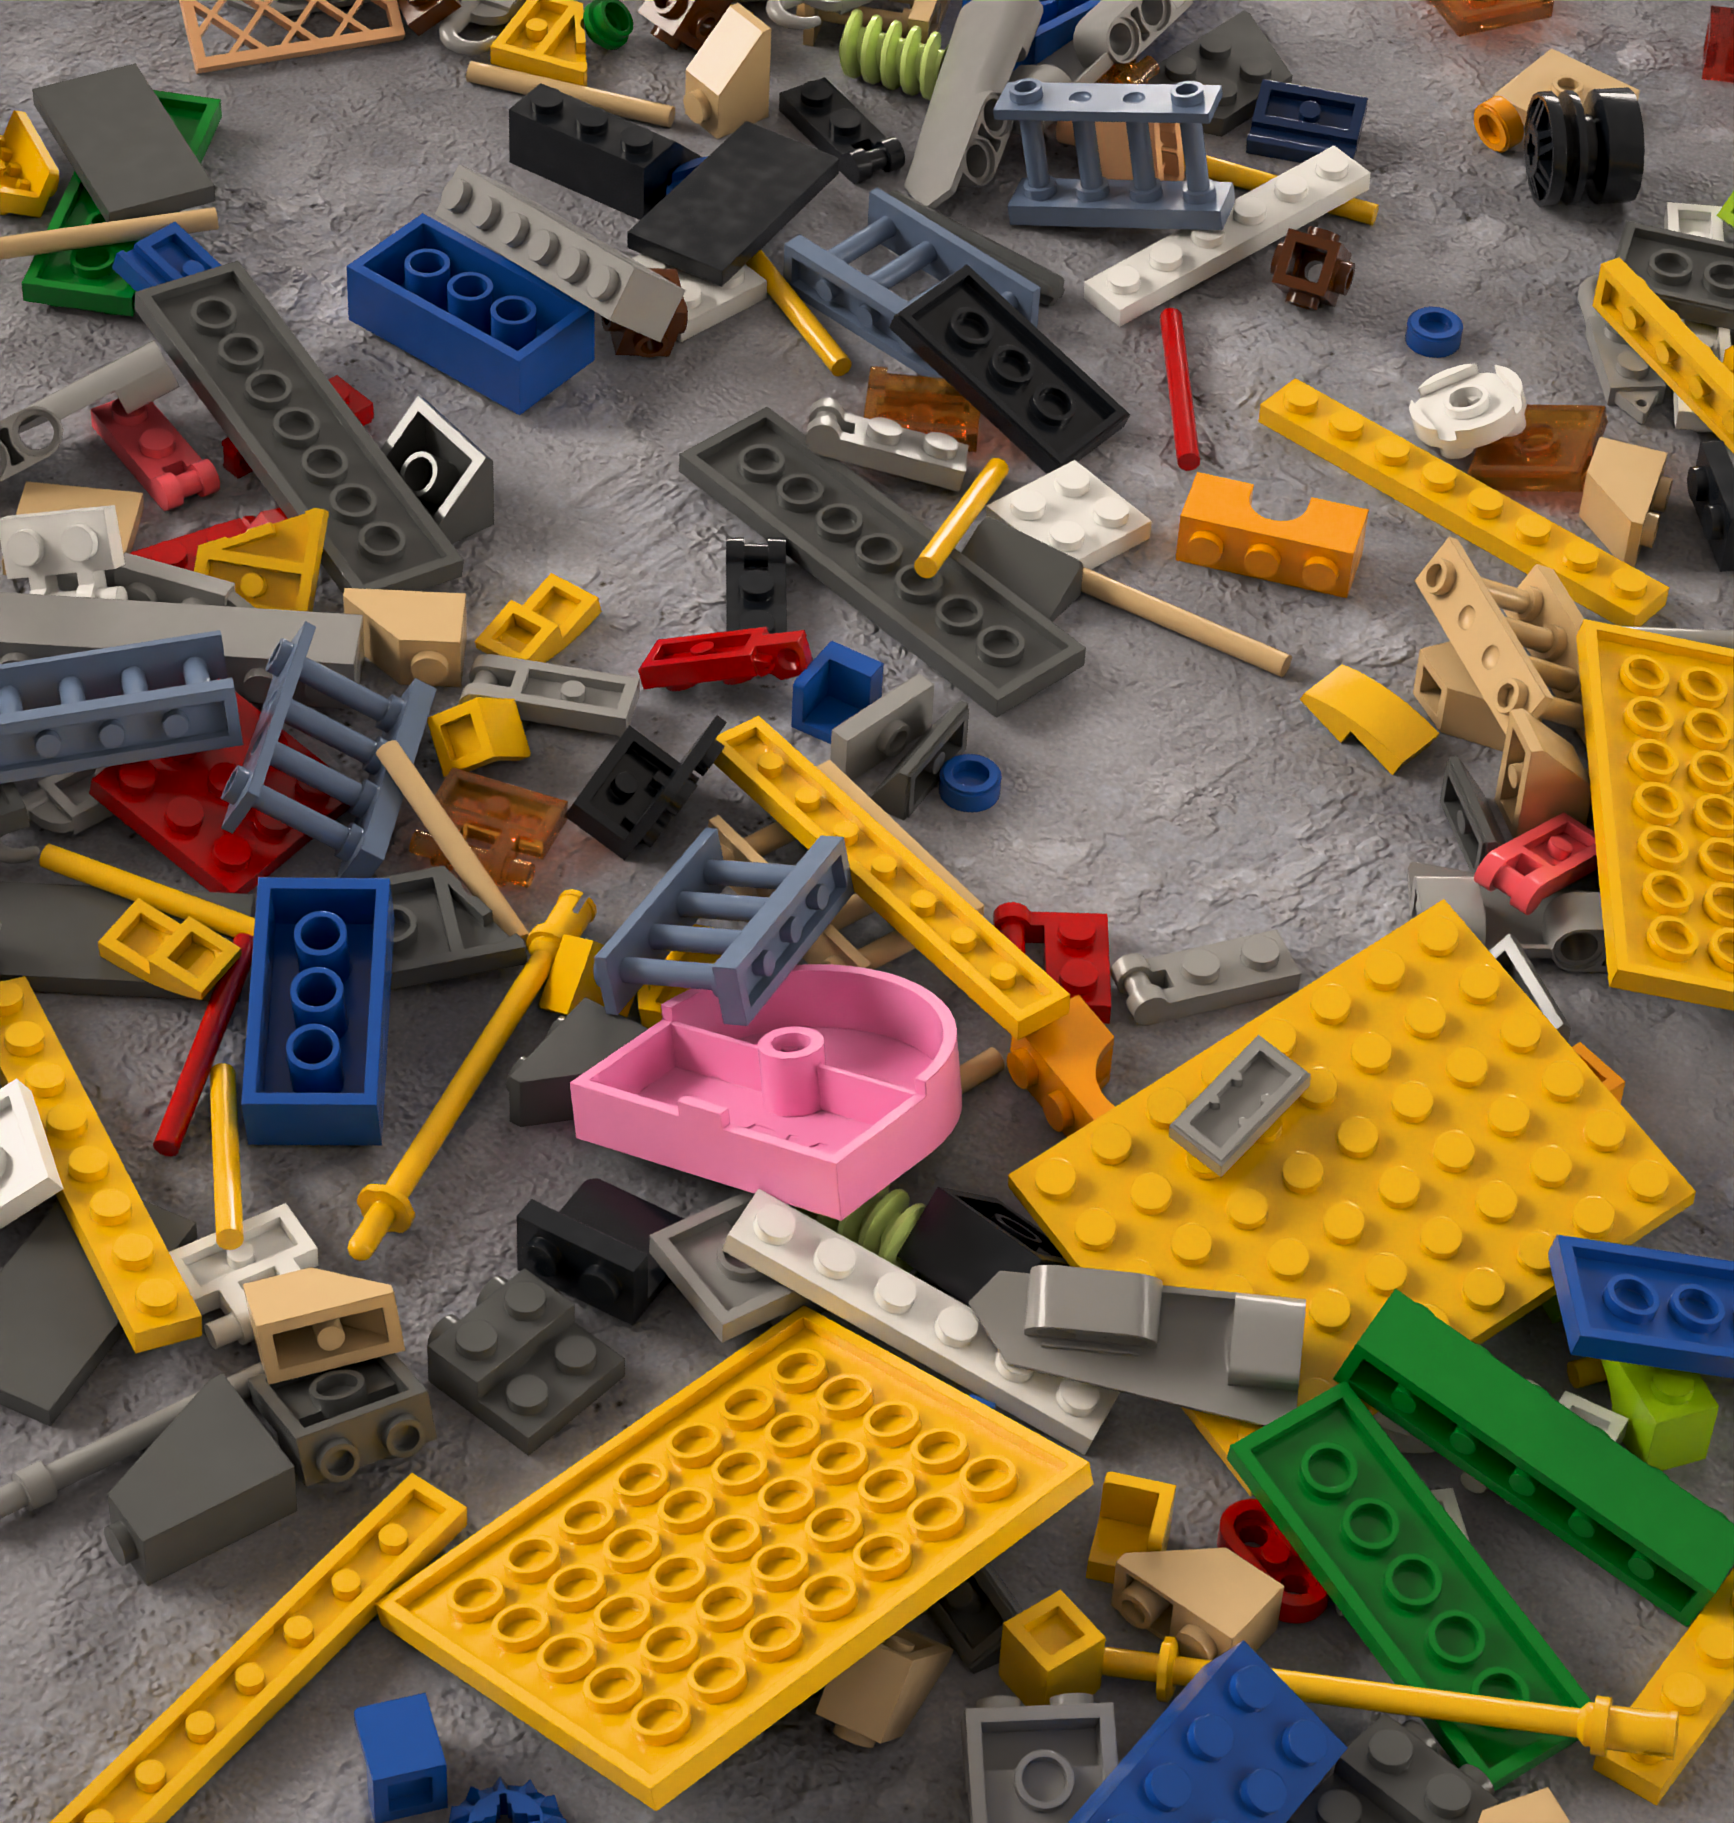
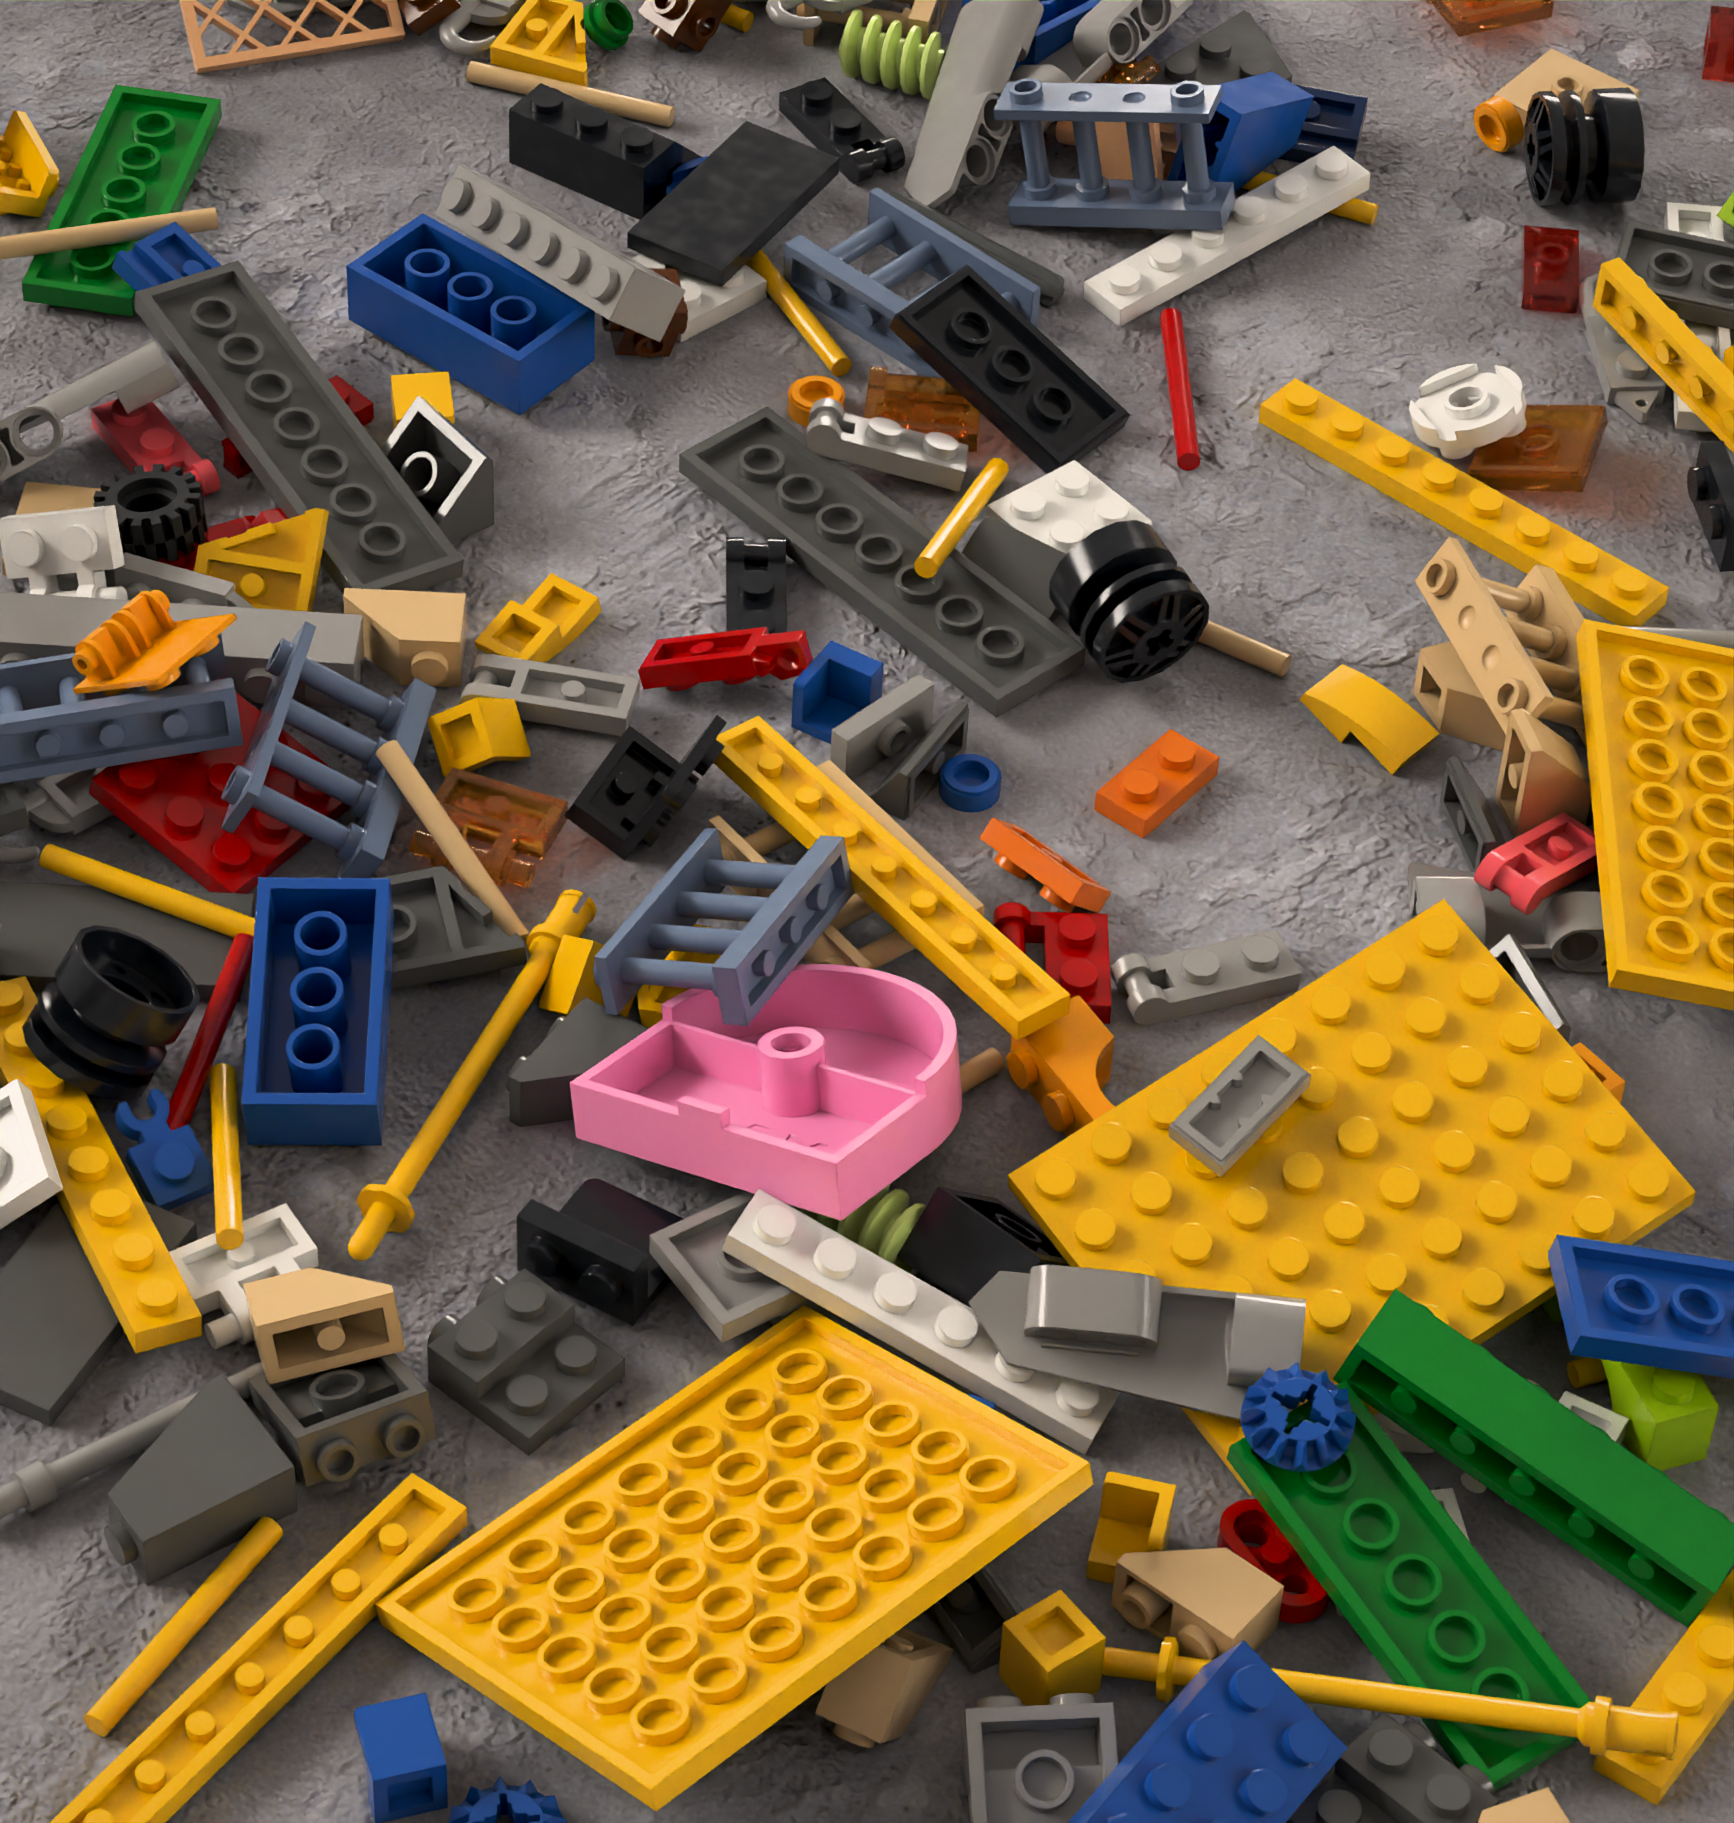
(110, 1013): none -> black wheel
(123, 144): dark grey tile -> none
(143, 646): none -> light orange hinge
(156, 511): none -> black tyre
(166, 953): yellow slope -> none
(166, 1162): none -> blue plate
(183, 1627): none -> yellow bar
(432, 386): none -> yellow panel
(730, 74): tan slope -> none
(809, 390): none -> light orange tile
(1061, 880): none -> orange plate
(1129, 601): none -> black wheel
(1156, 783): none -> orange plate
(1250, 128): none -> blue slope
(1300, 253): reddish brown brick -> none
(1309, 552): light orange arch -> none
(1309, 1444): none -> blue gear
(1434, 332): blue tile -> none
(1550, 269): none -> clear red plate
(1621, 496): tan slope -> none

